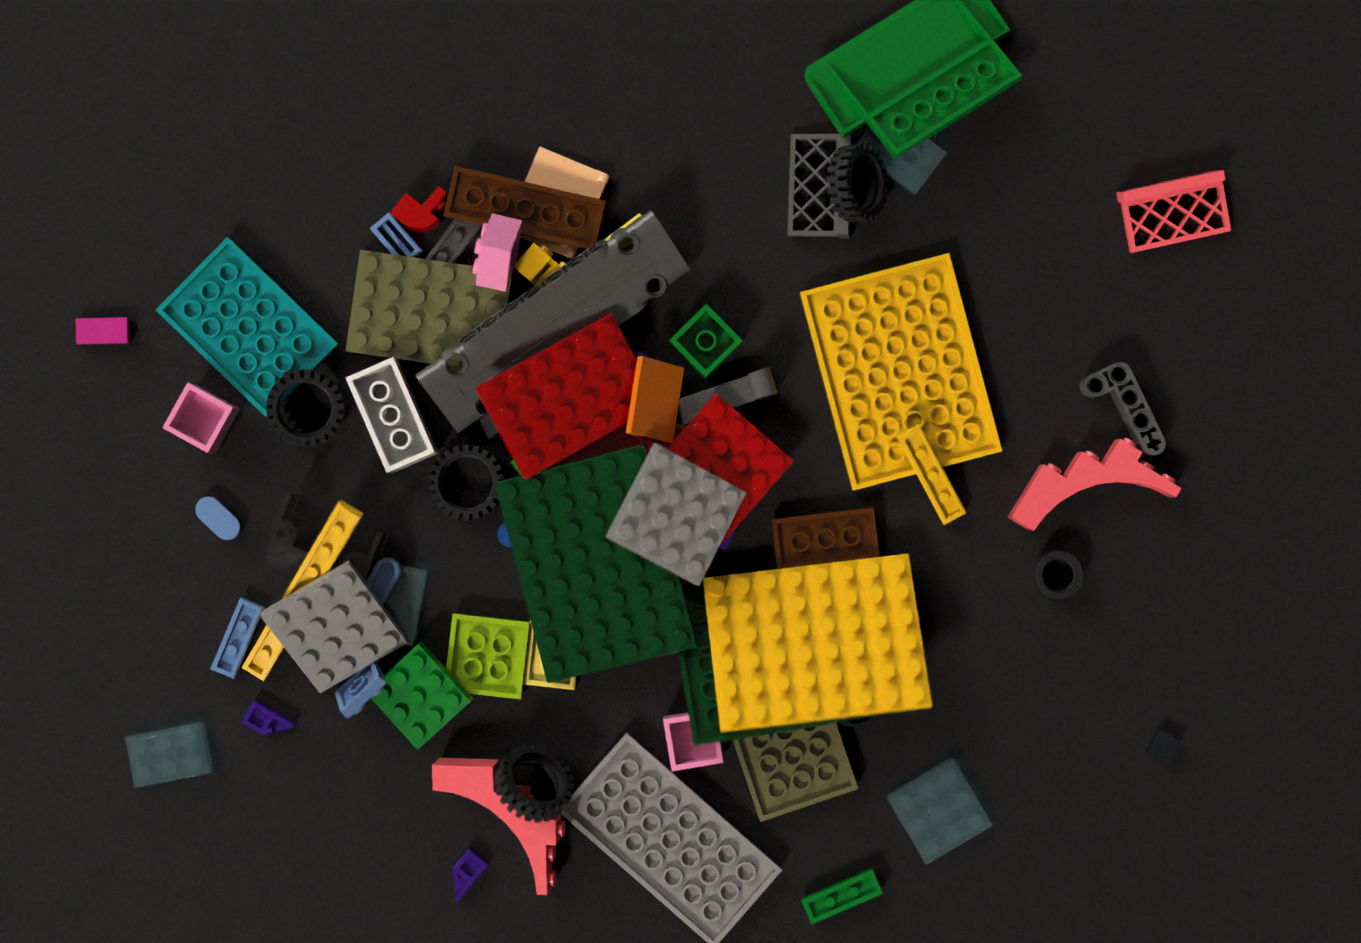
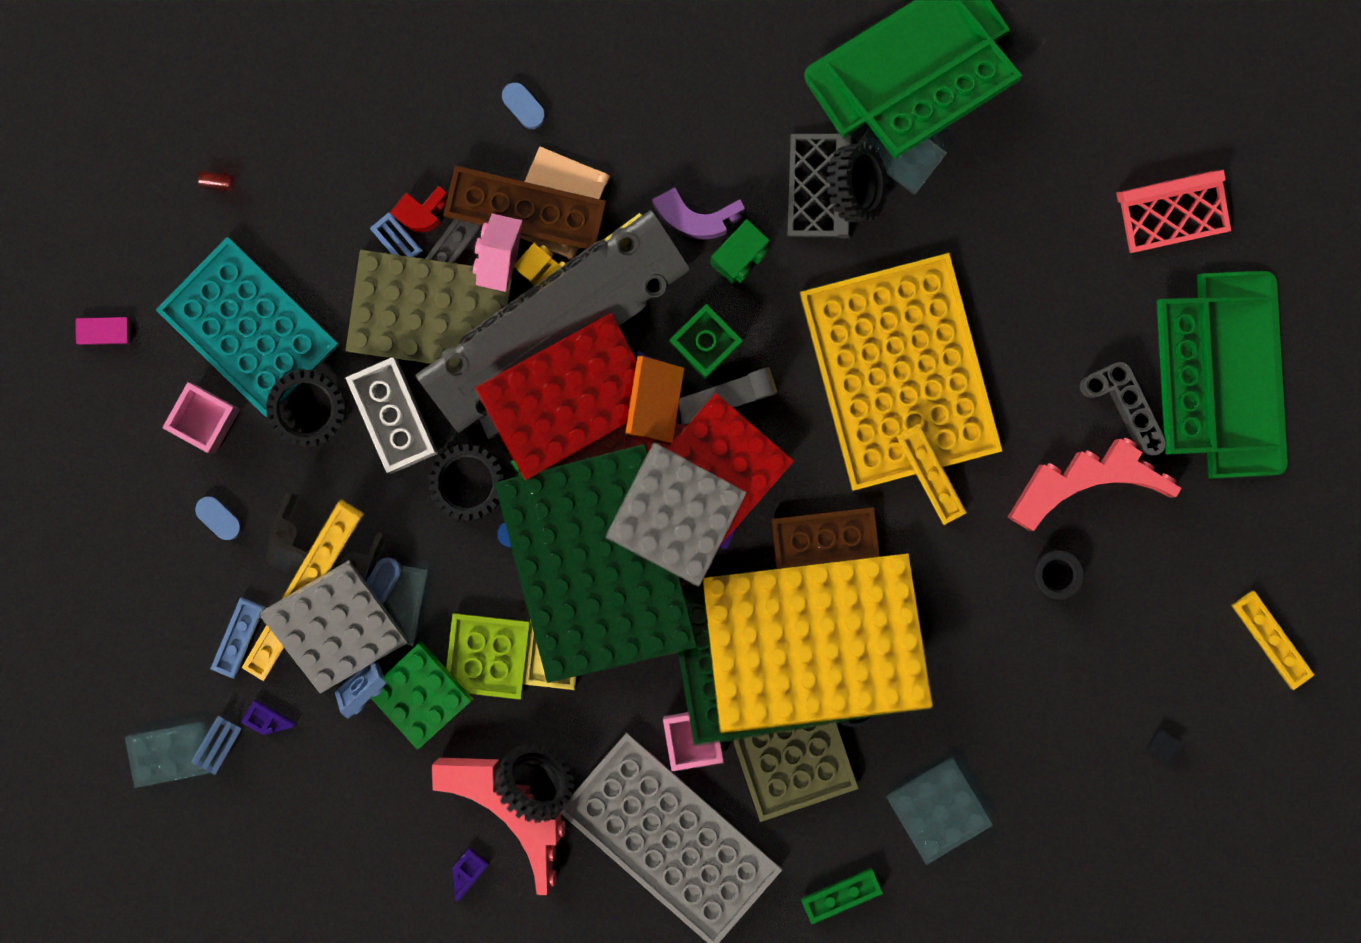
(215, 180): none -> clear red pin
(227, 725): none -> medium blue tile
(523, 105): none -> medium blue tile
(691, 224): none -> medium lavender arch
(740, 252): none -> green brick
(1225, 374): none -> green slope
(1273, 640): none -> yellow tile

